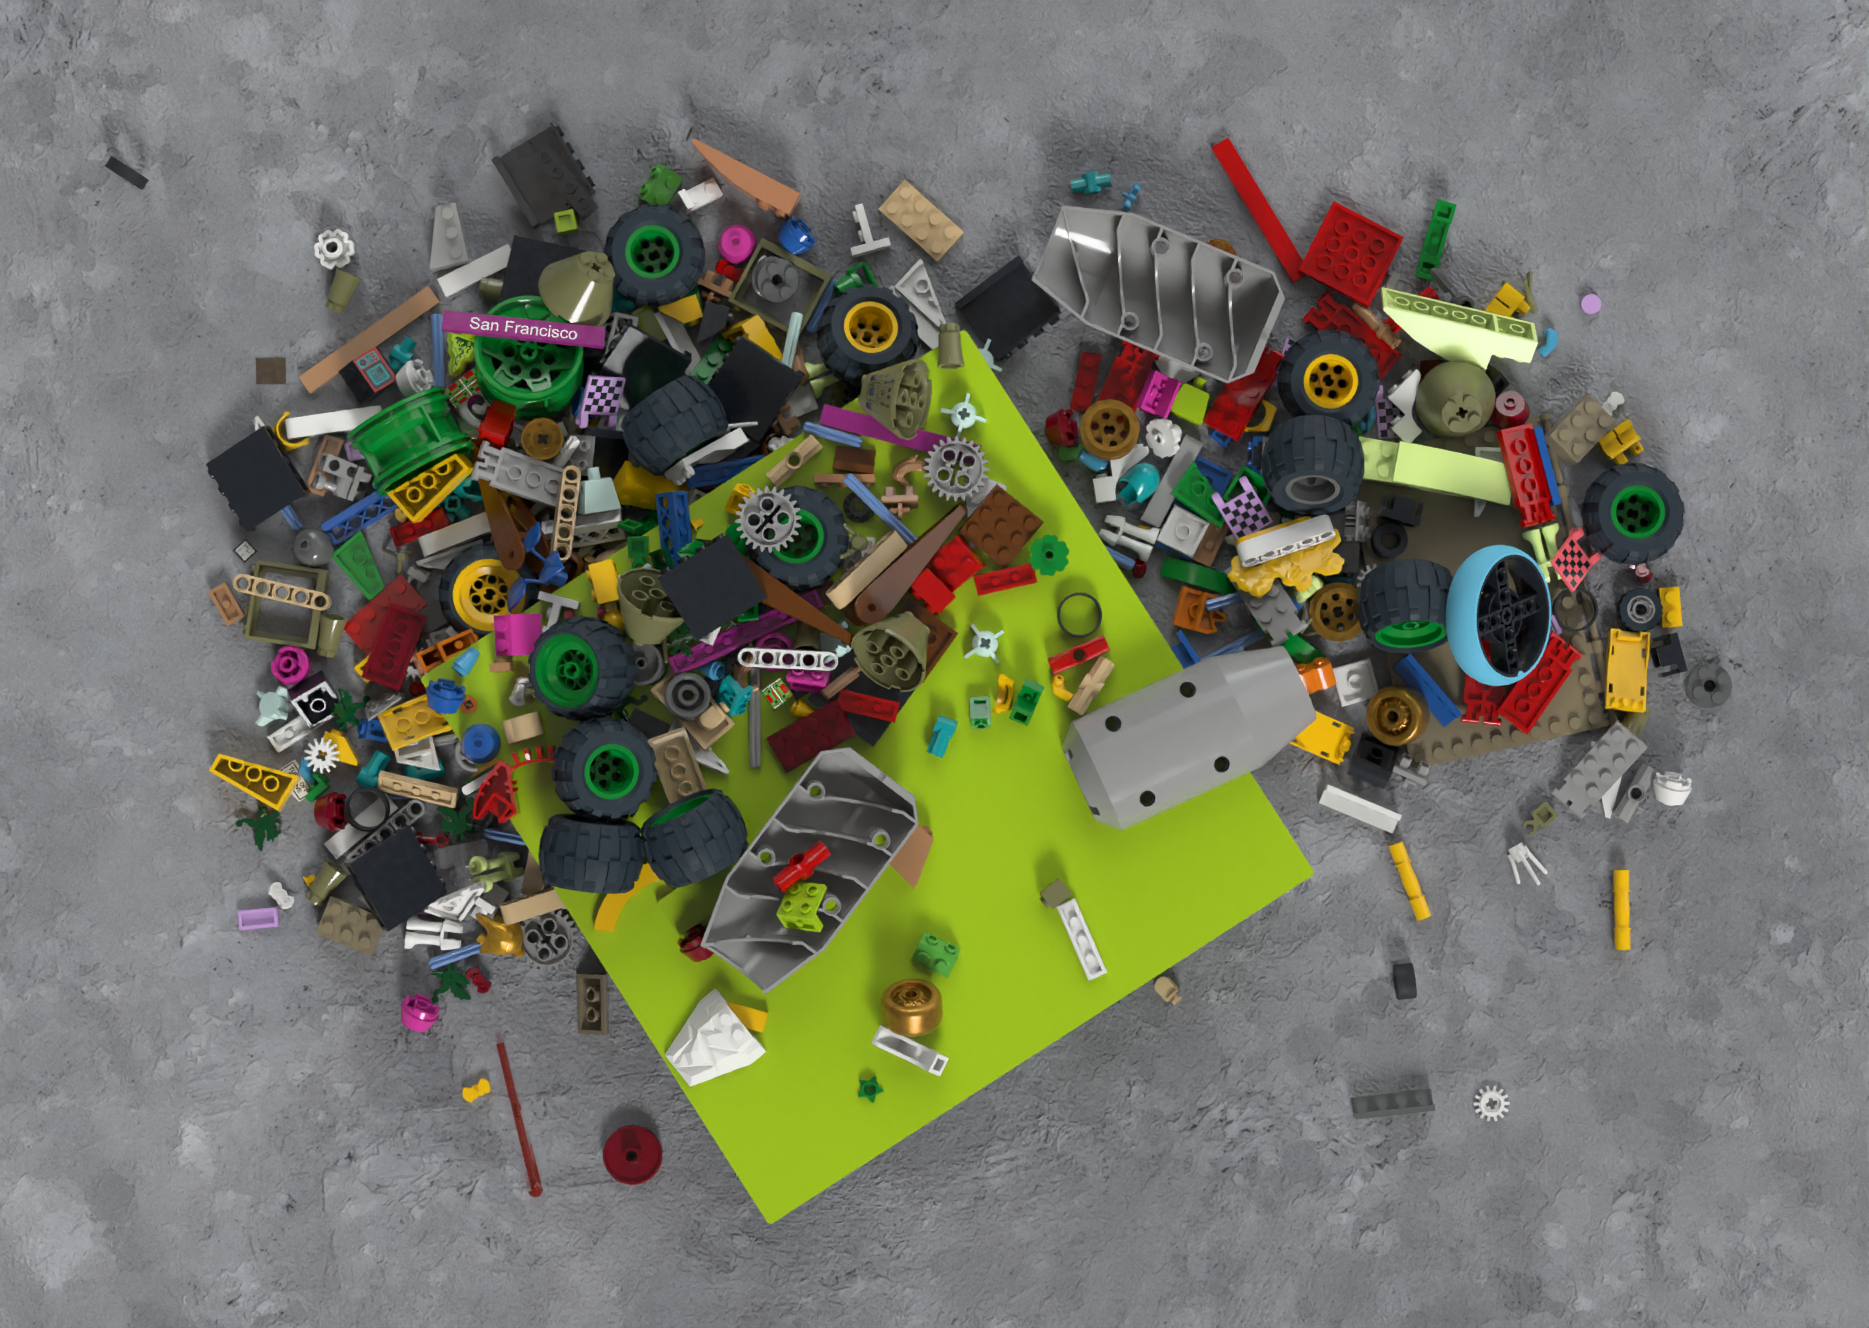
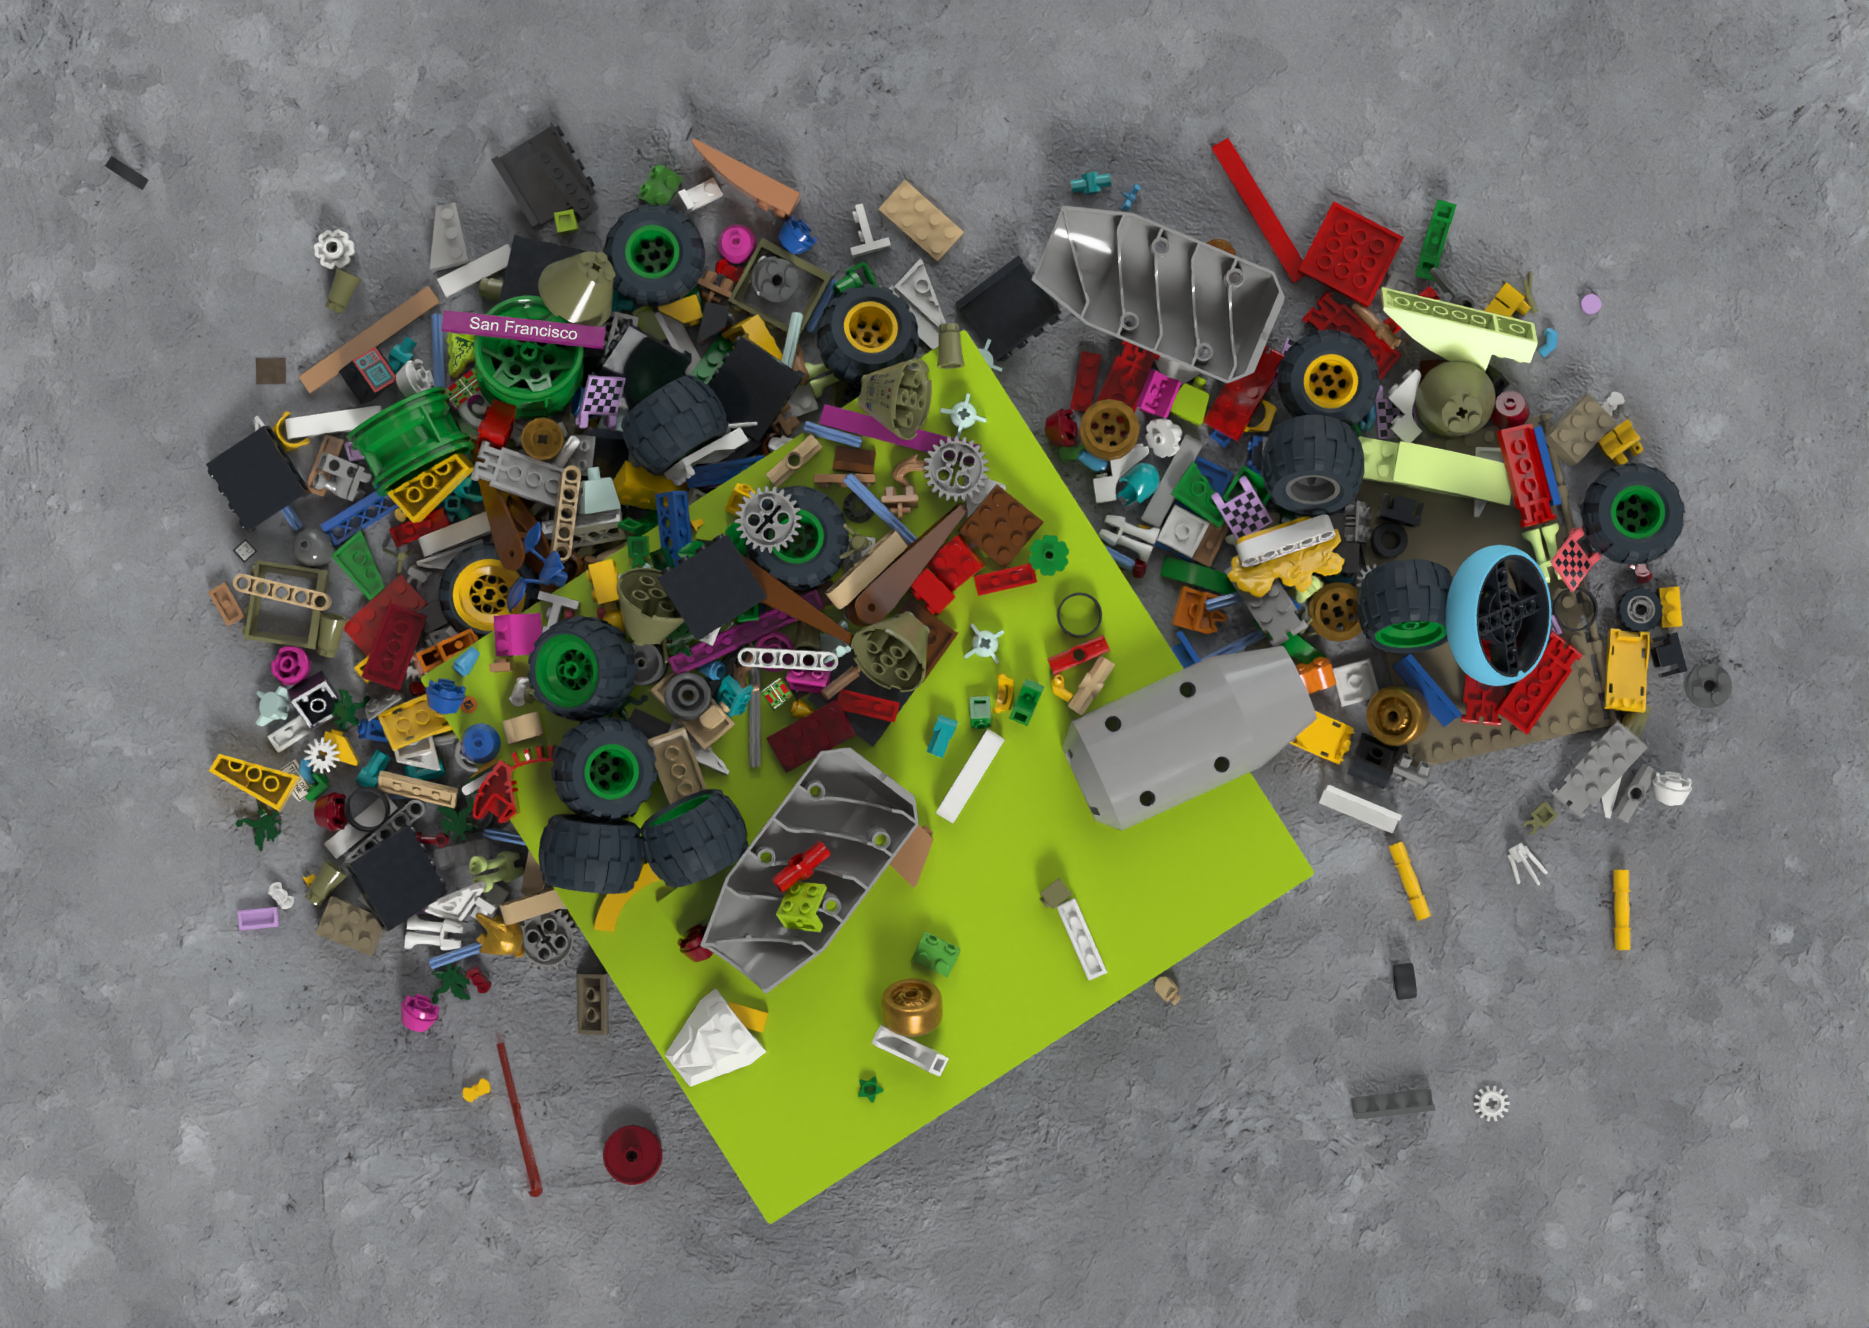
(970, 776): none -> white beam

